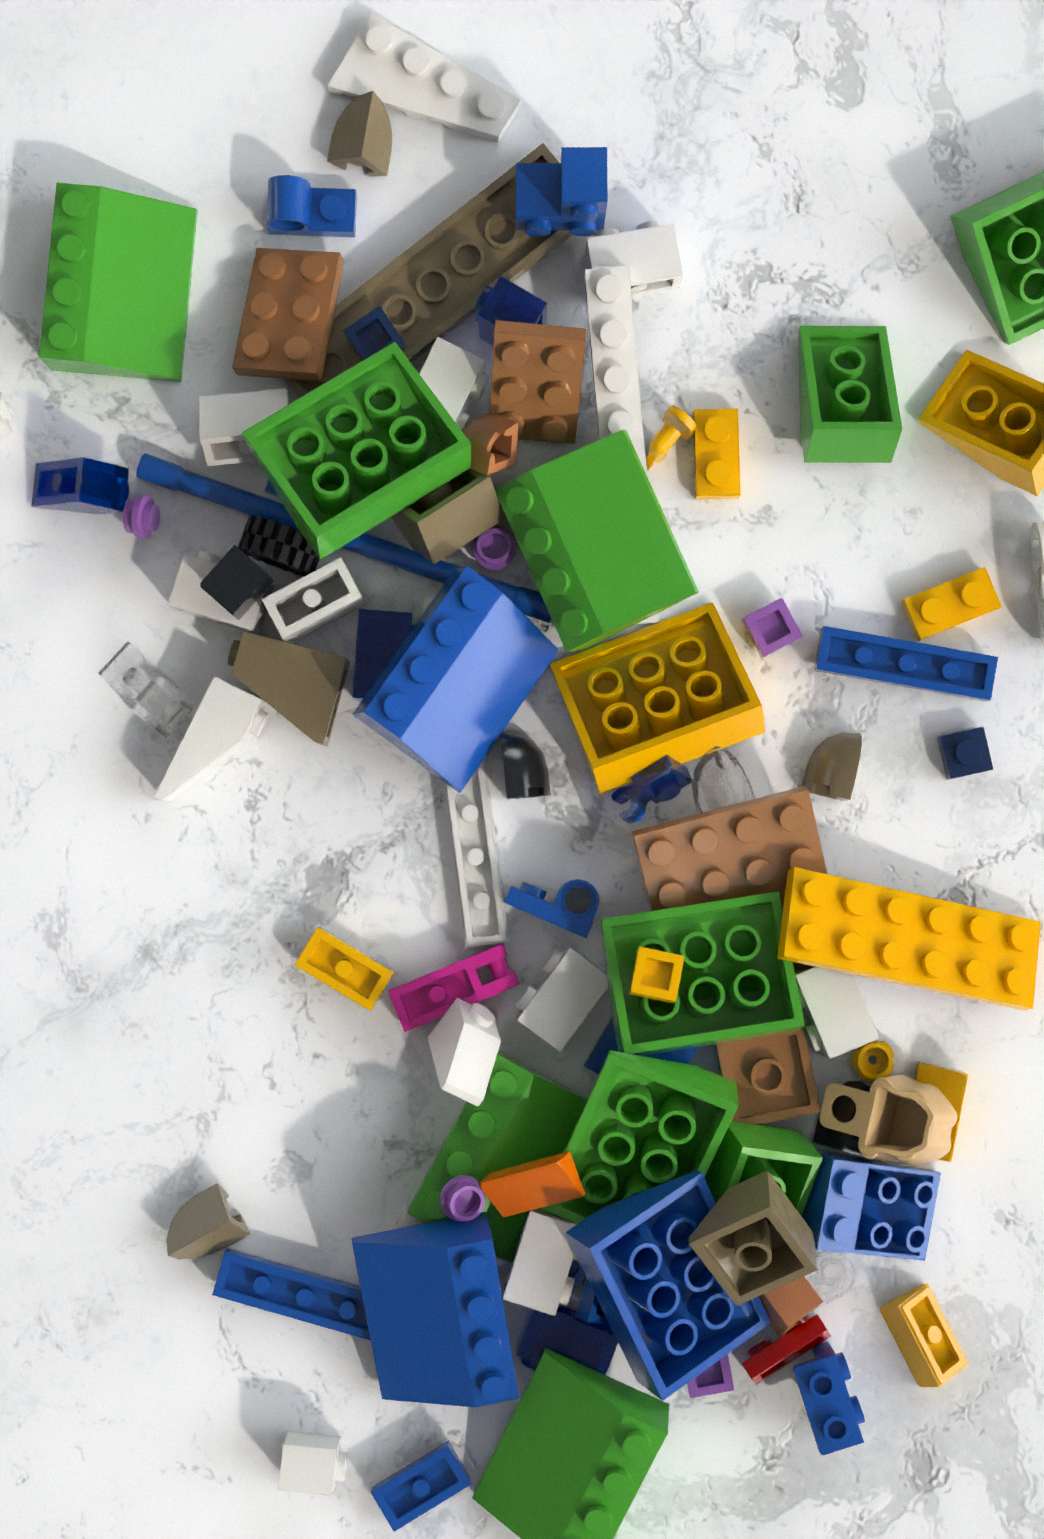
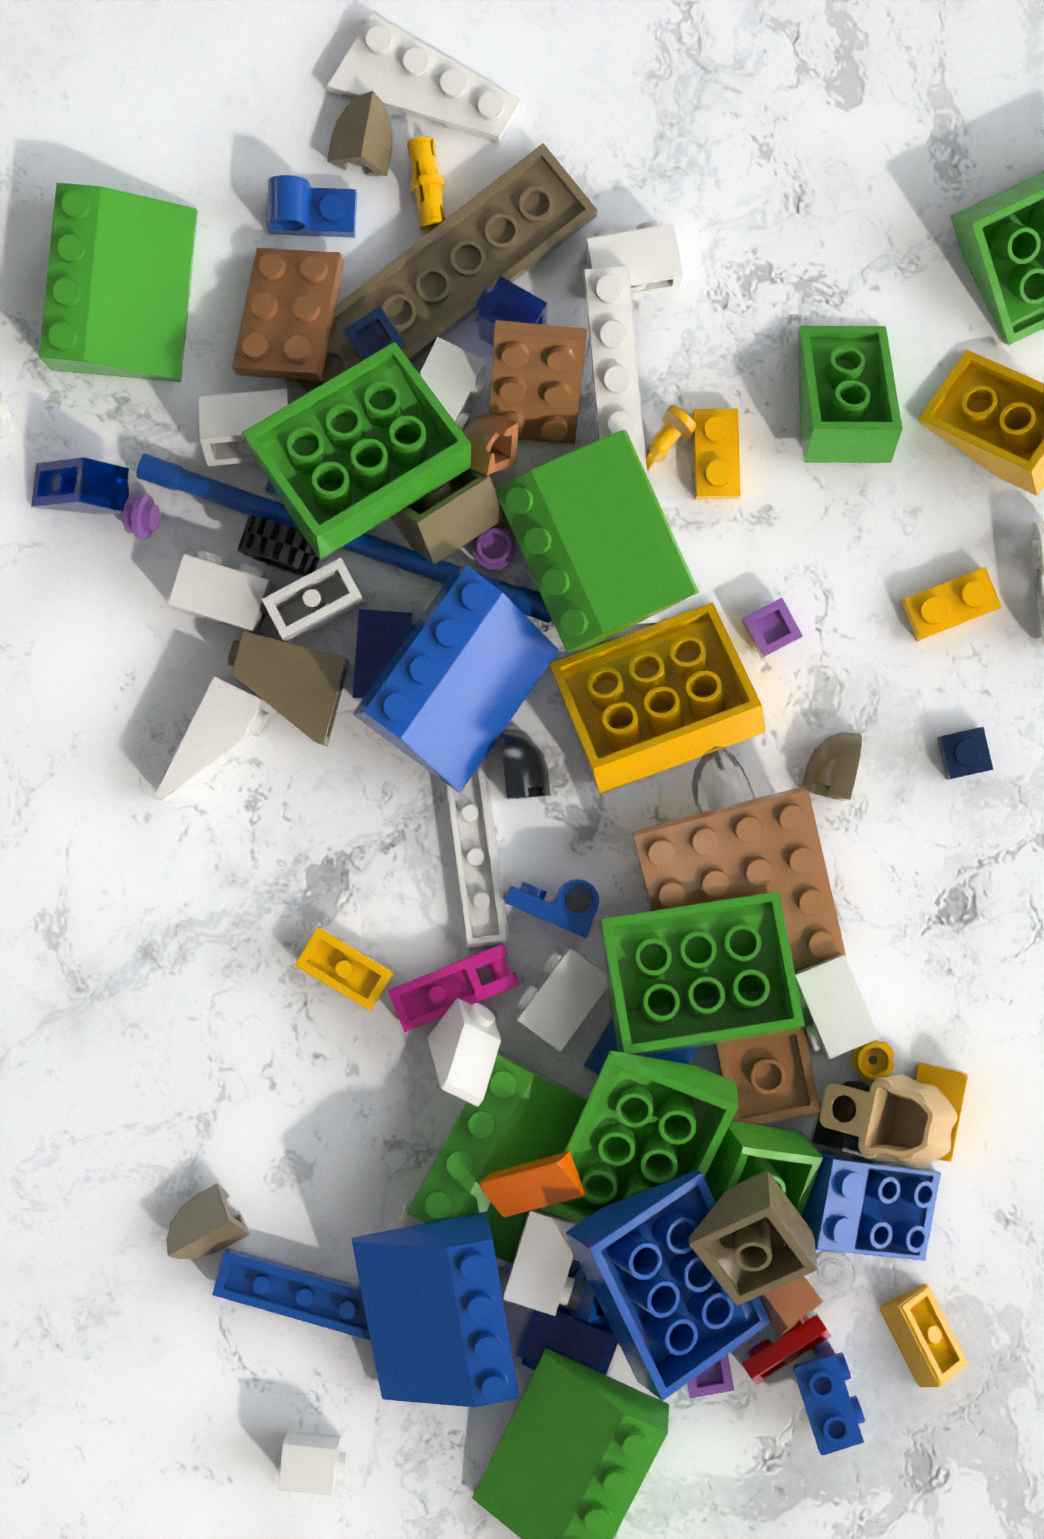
(147, 690): clear slope -> none
(236, 582): black panel -> none
(421, 1486): blue plate -> none
(426, 182): none -> yellow pin
(462, 1198): medium lavender plate -> none
(563, 194): blue brick -> none
(655, 783): clear blue plate -> none
(656, 975): yellow plate -> none
(906, 663): blue plate -> none
(909, 939): yellow plate -> none

